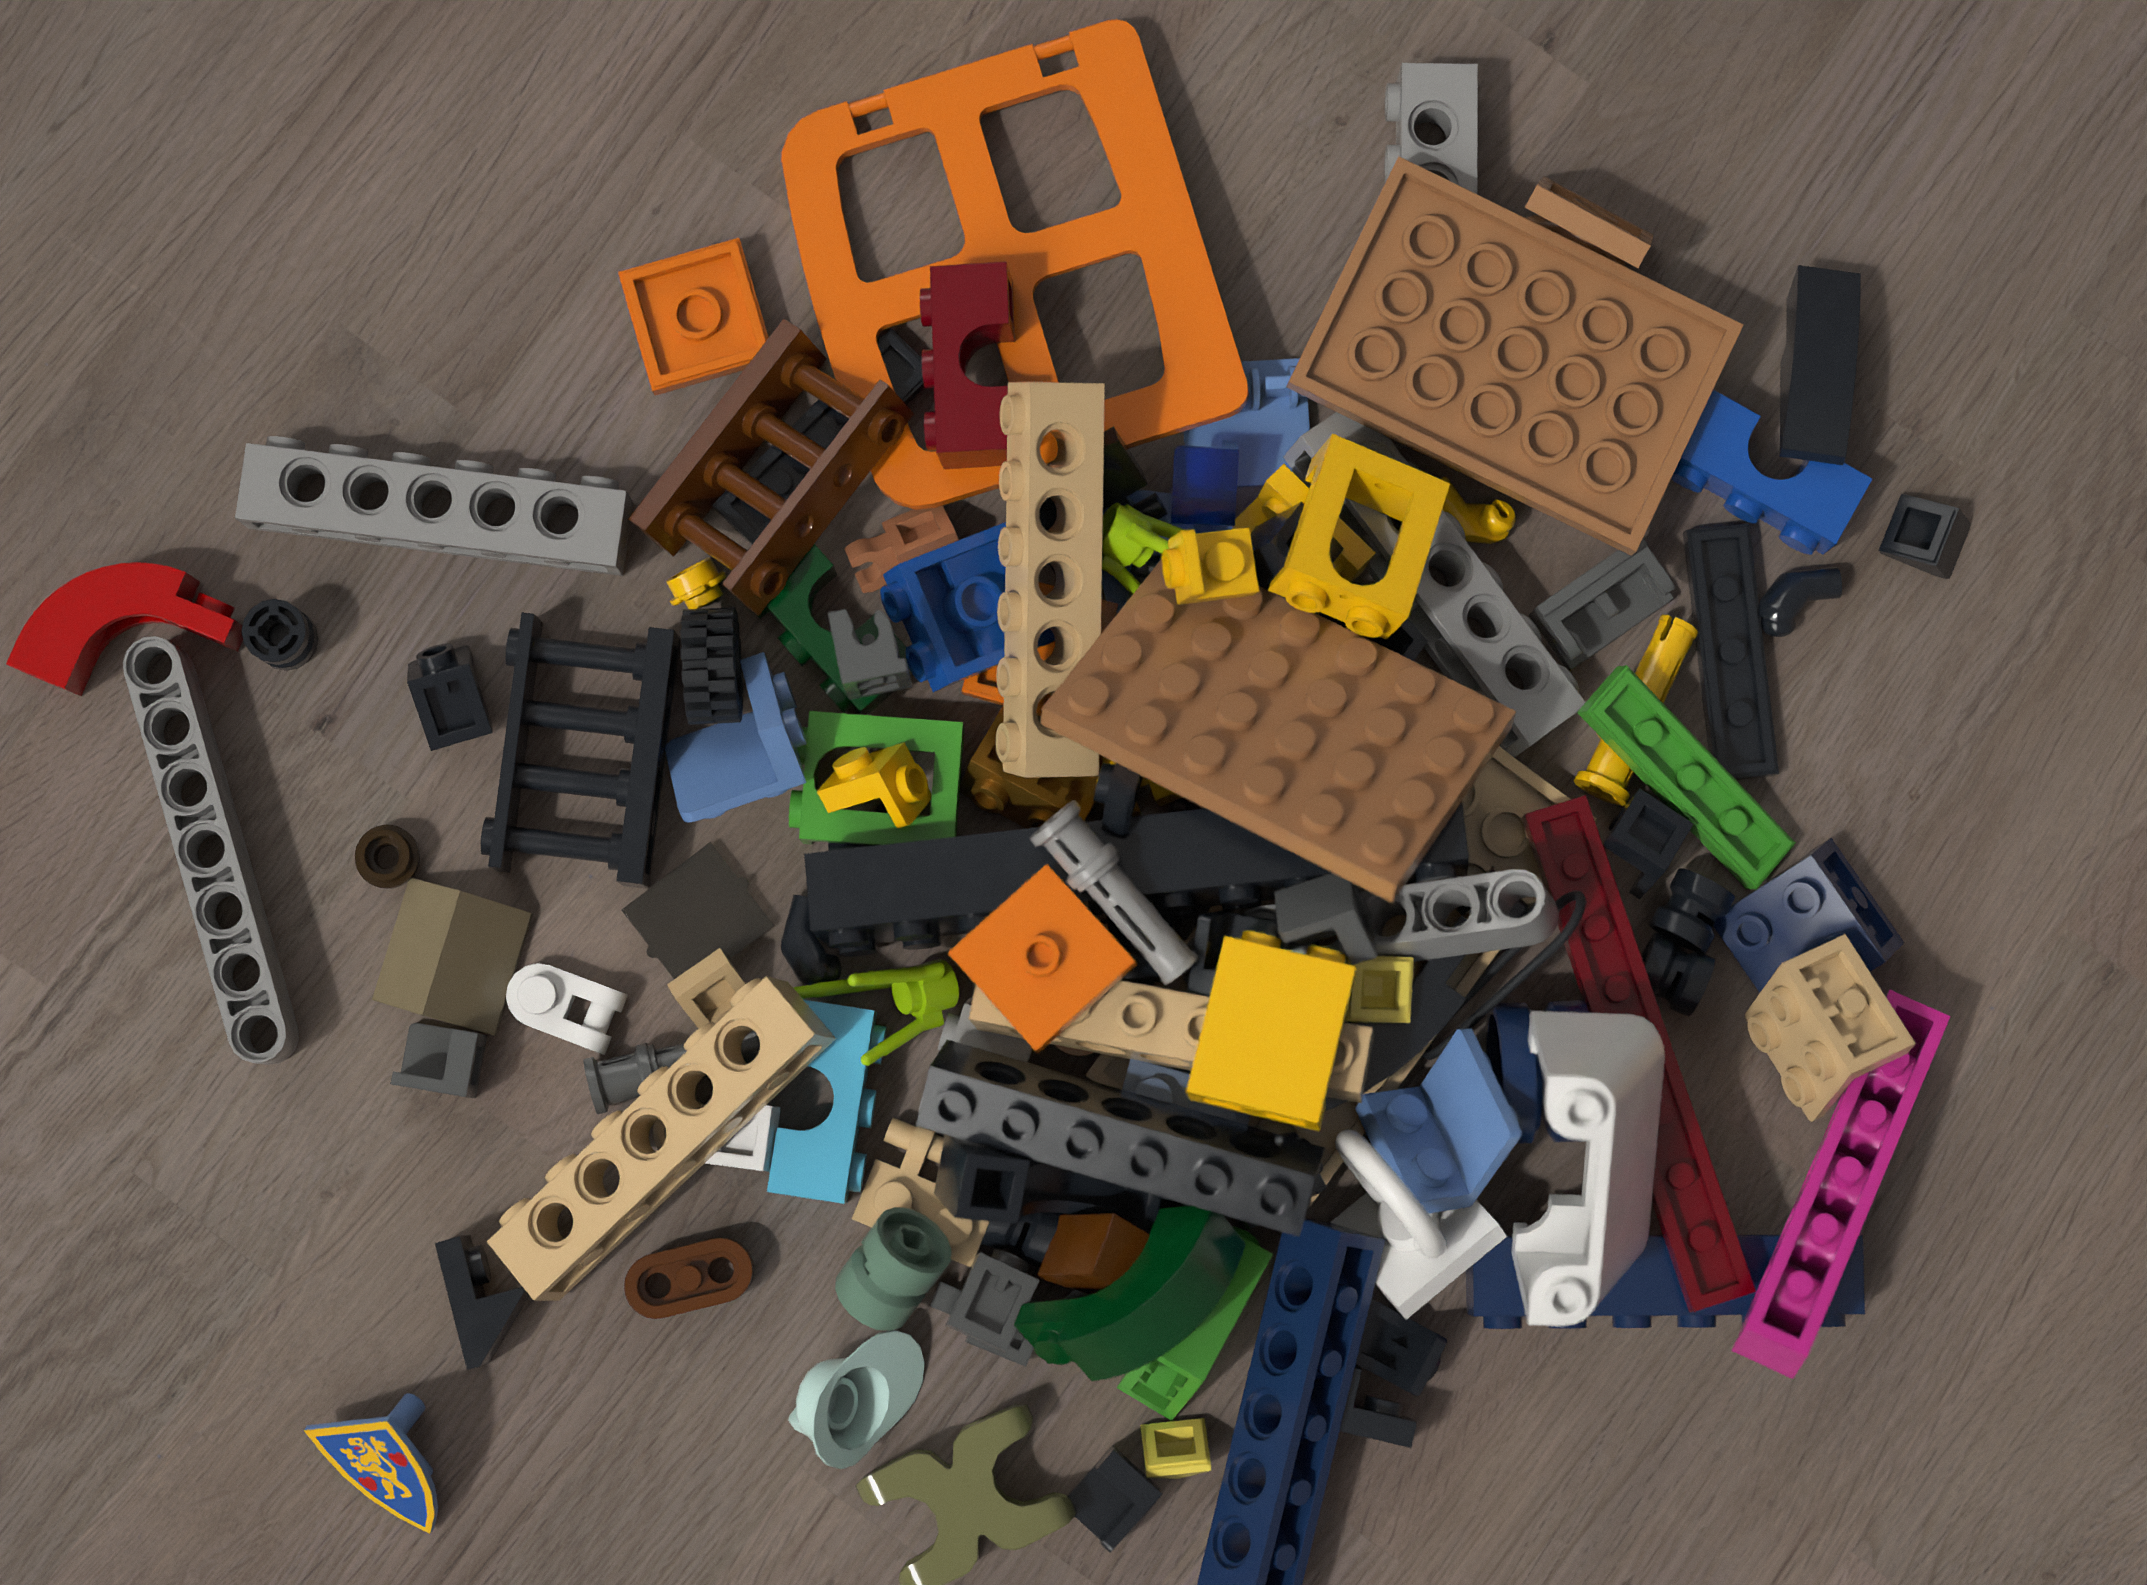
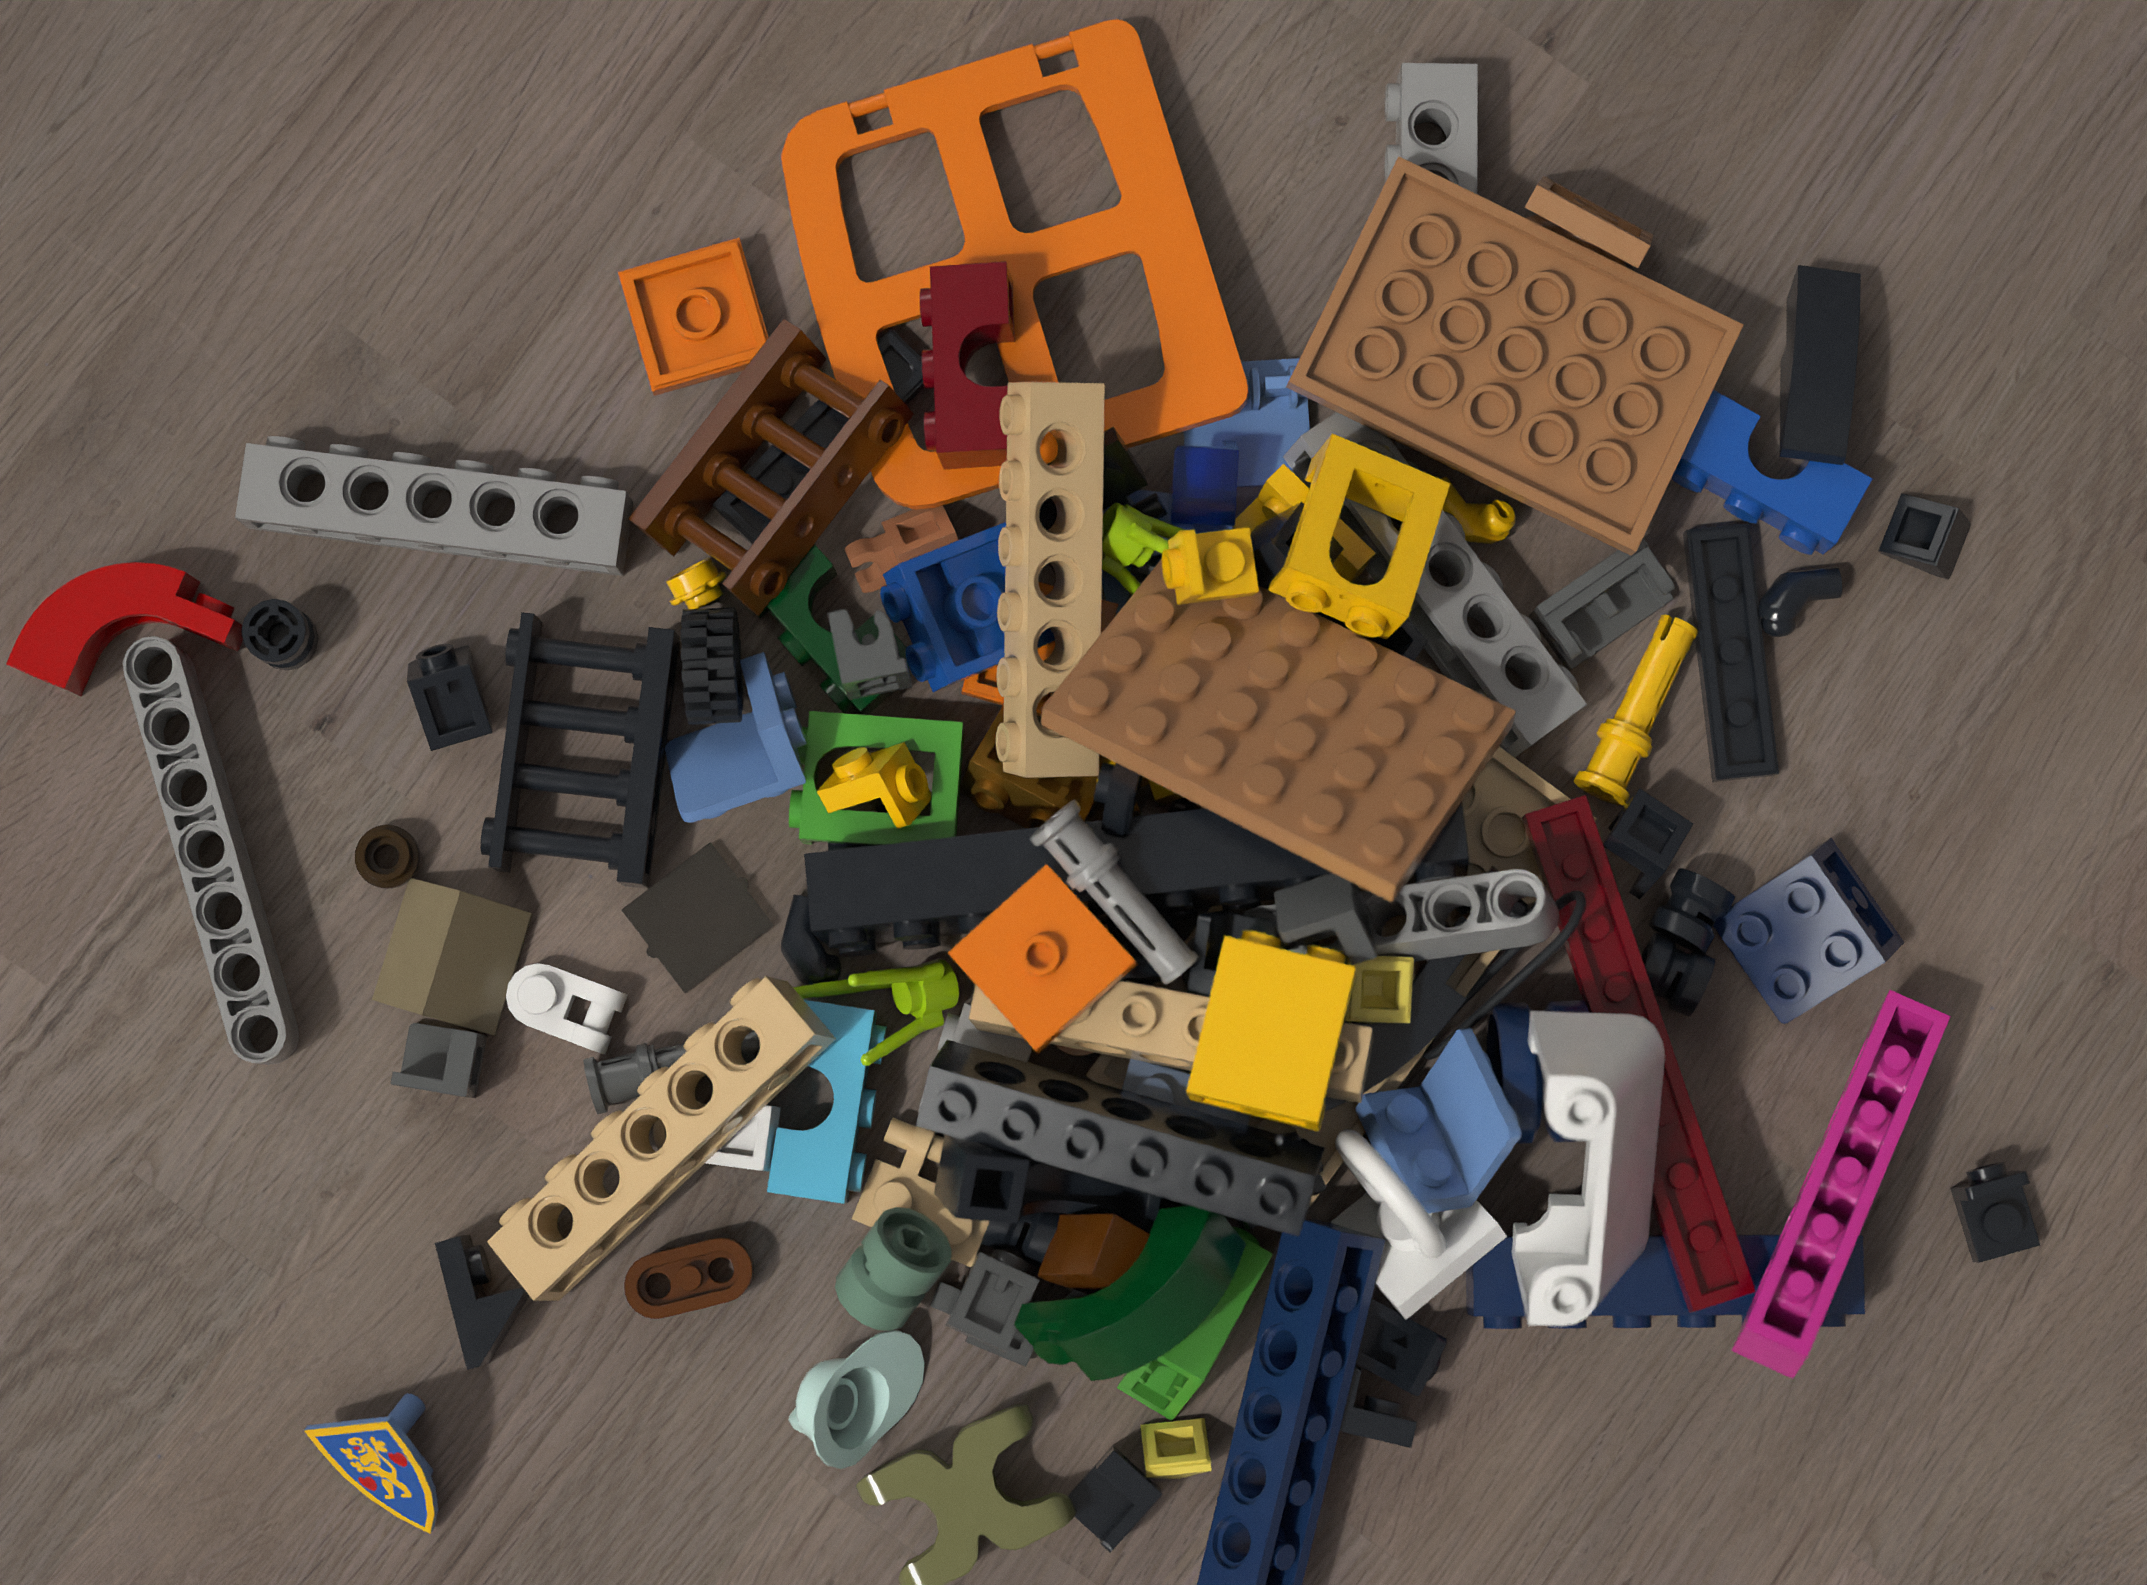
(707, 988): tan plate -> none
(1686, 777): bright green tile -> none
(1825, 1025): tan bracket -> none
(1995, 1212): none -> black bracket

